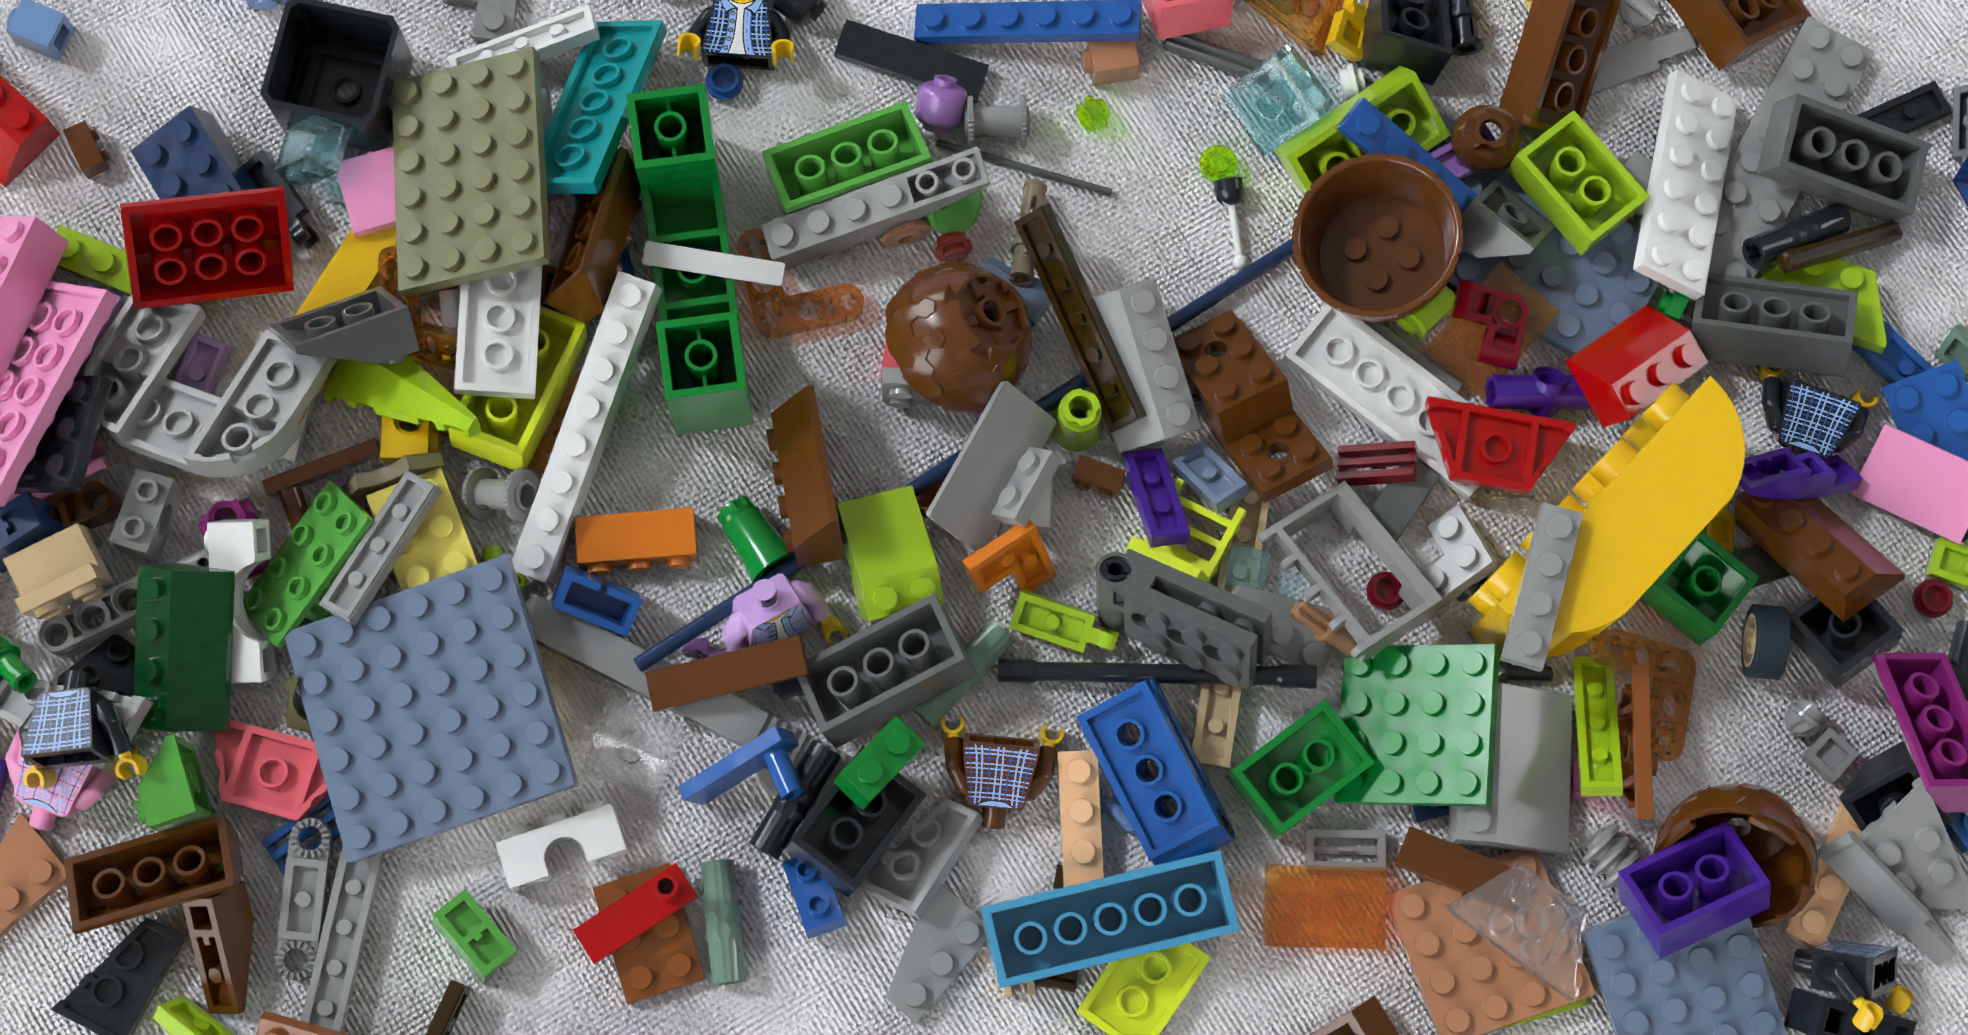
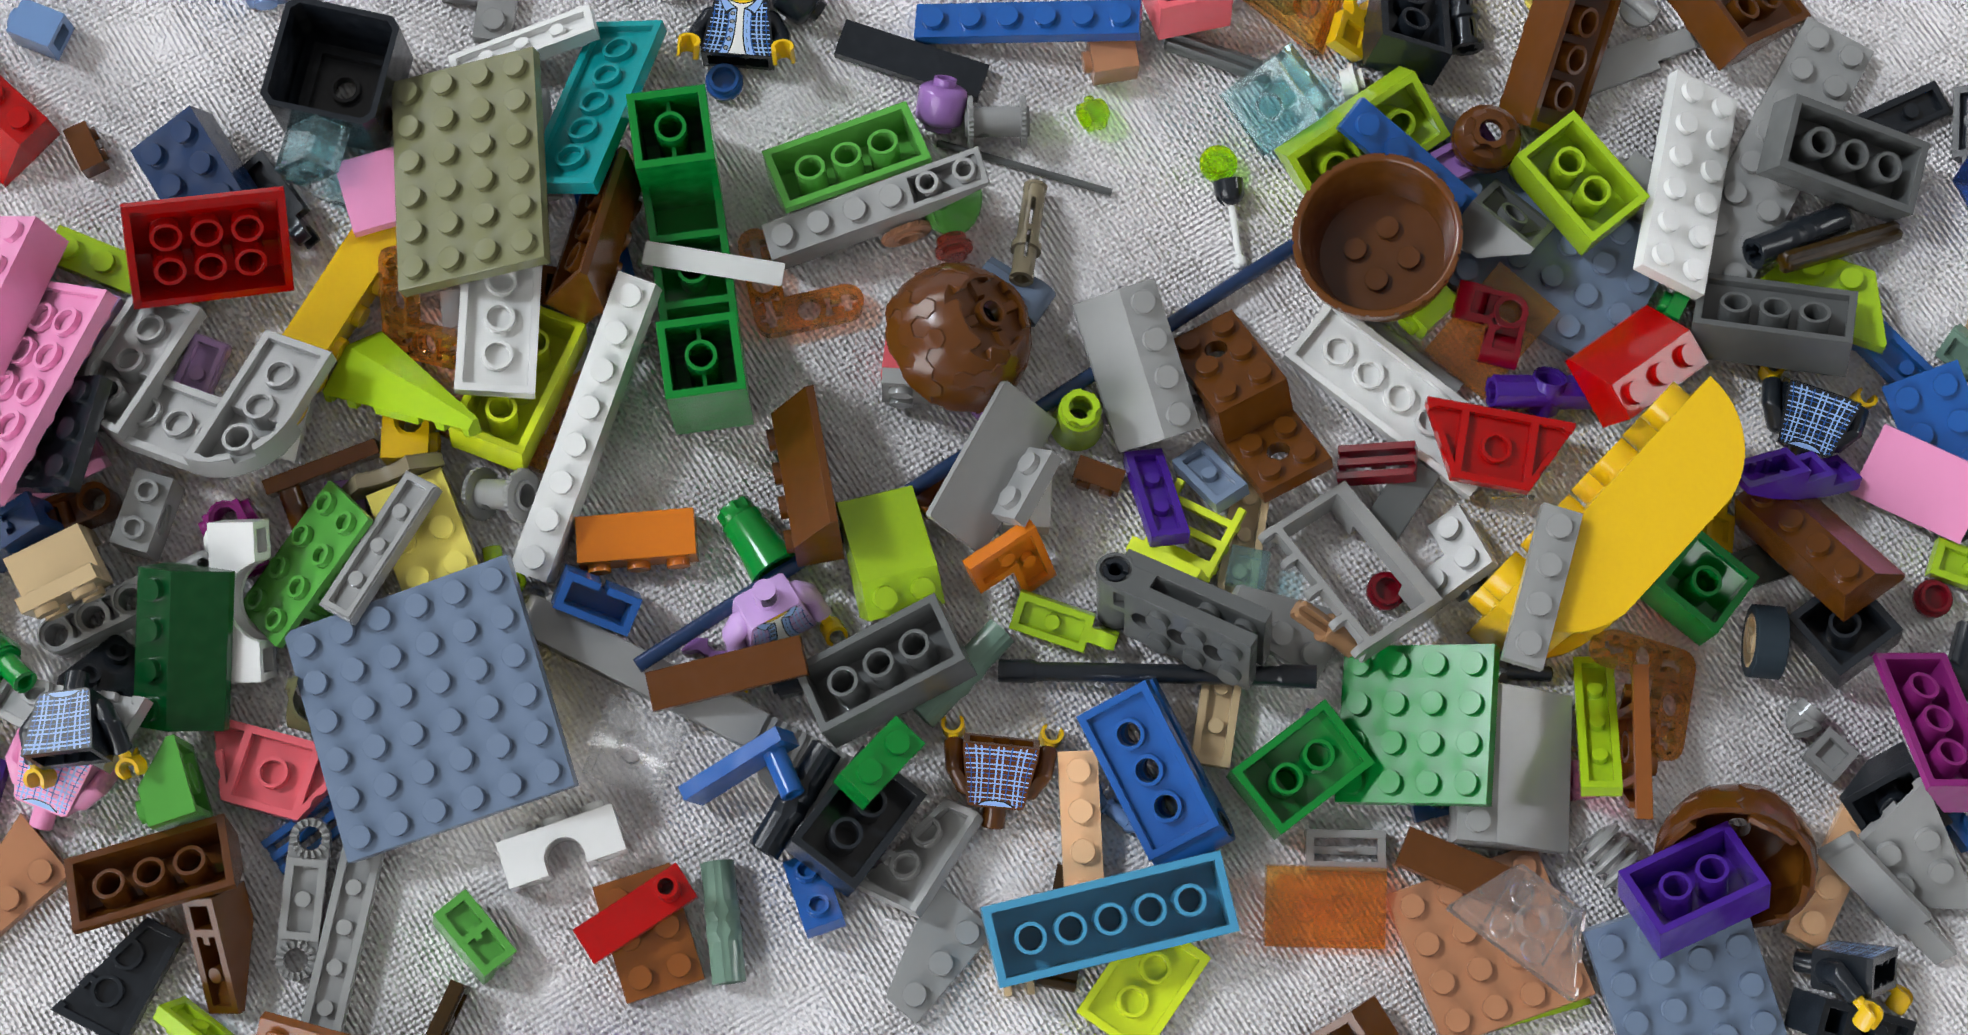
(356, 328): dark grey slope -> none
(1080, 318): dark brown tile -> none

